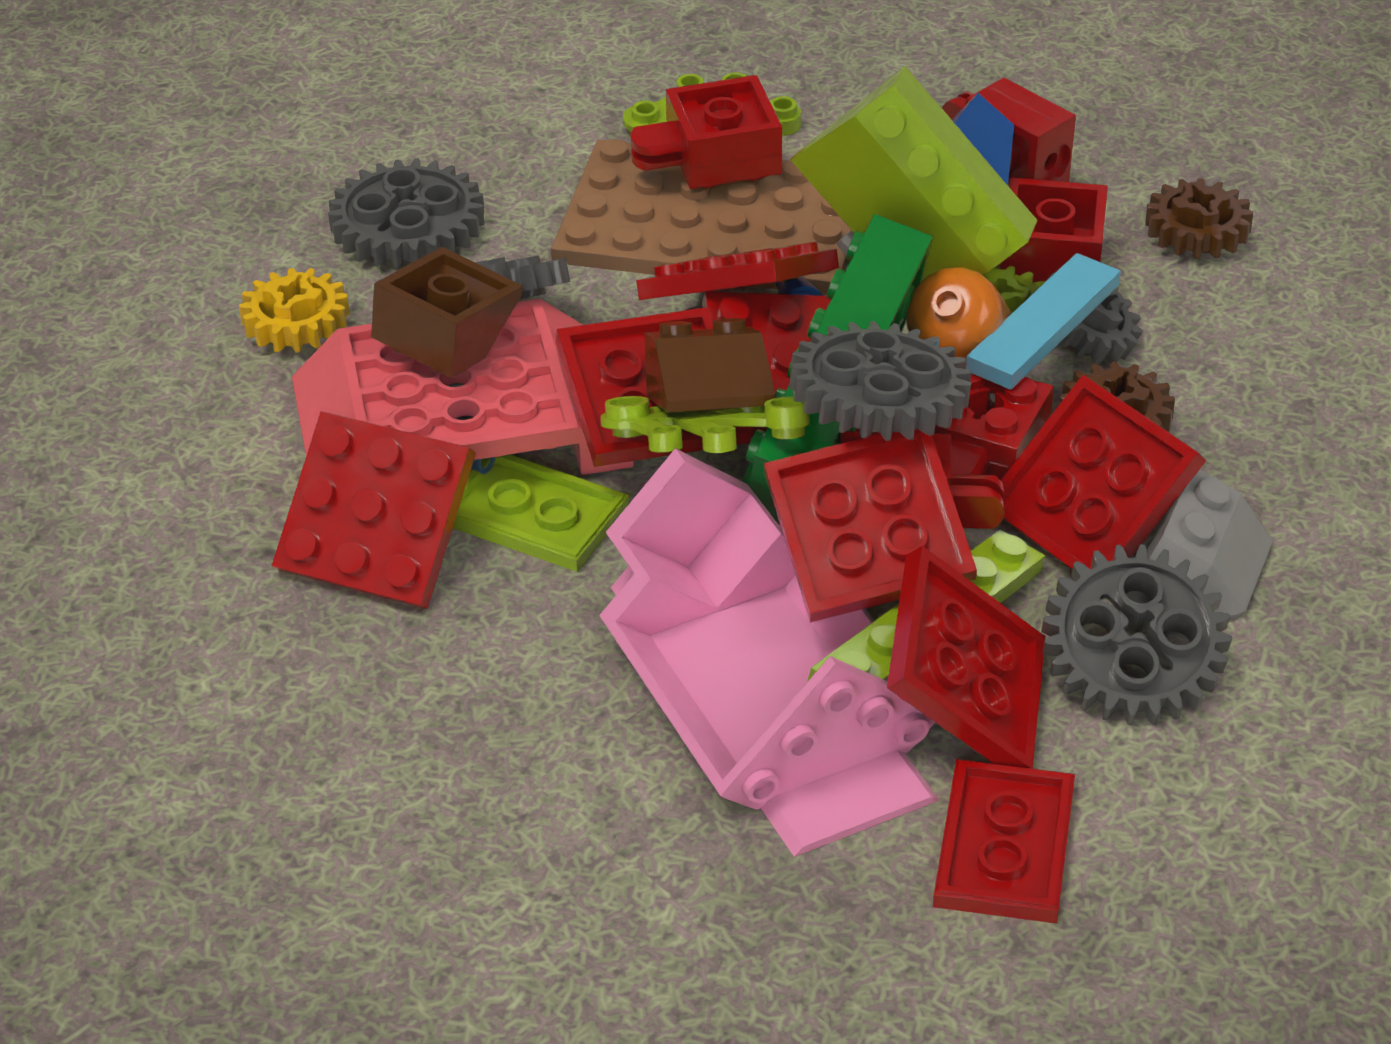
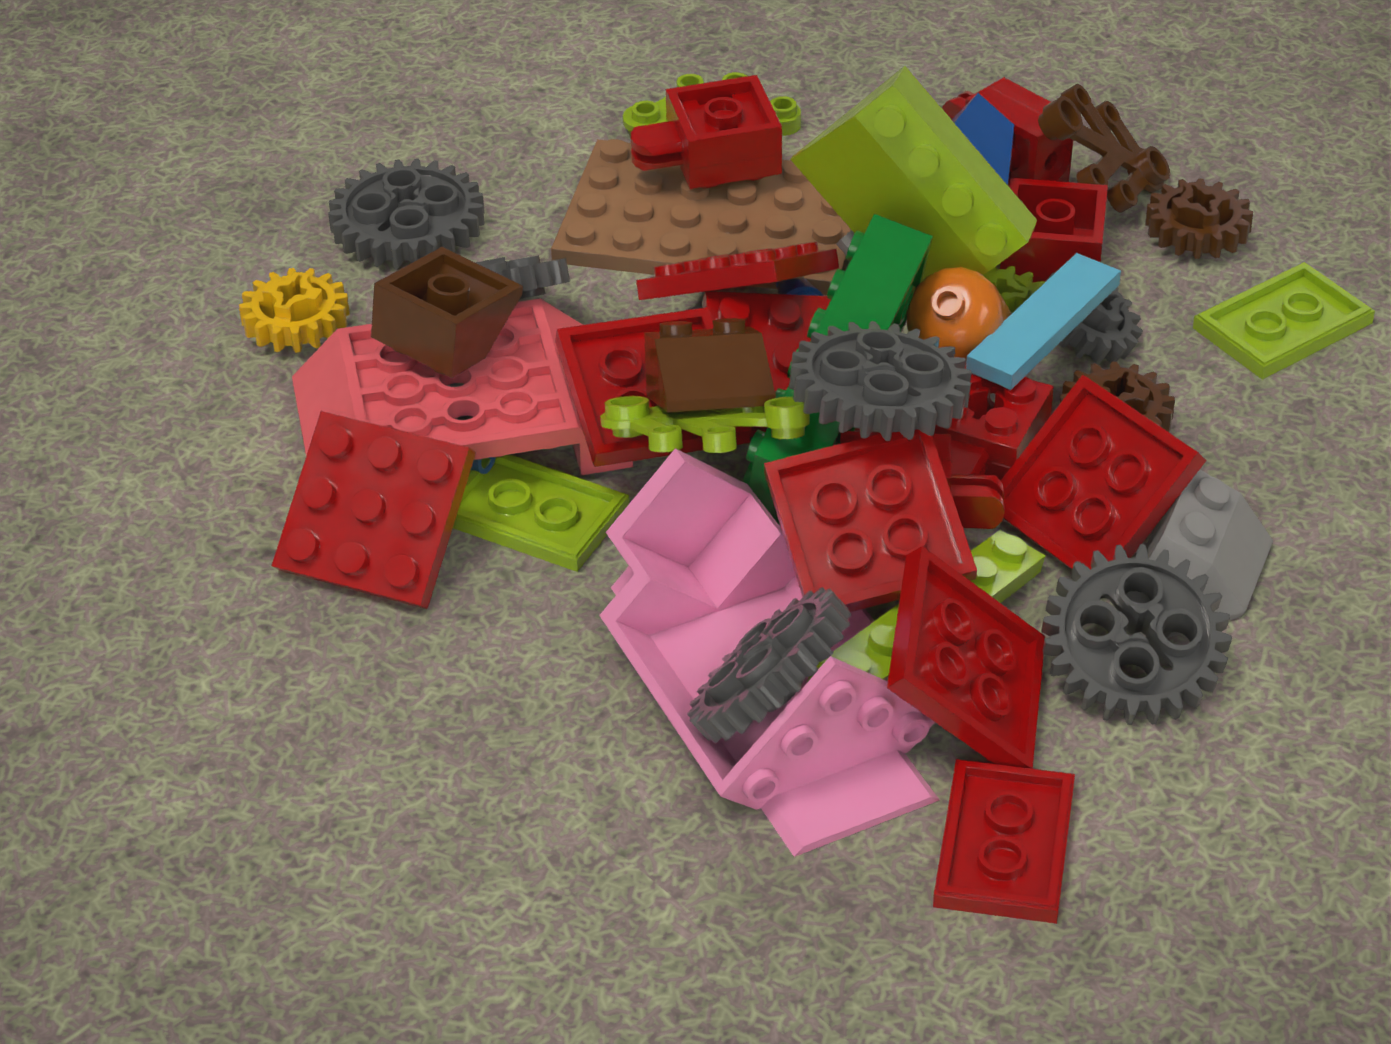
(769, 665): none -> dark grey gear
(1145, 167): none -> reddish brown plant
(1283, 320): none -> lime tile

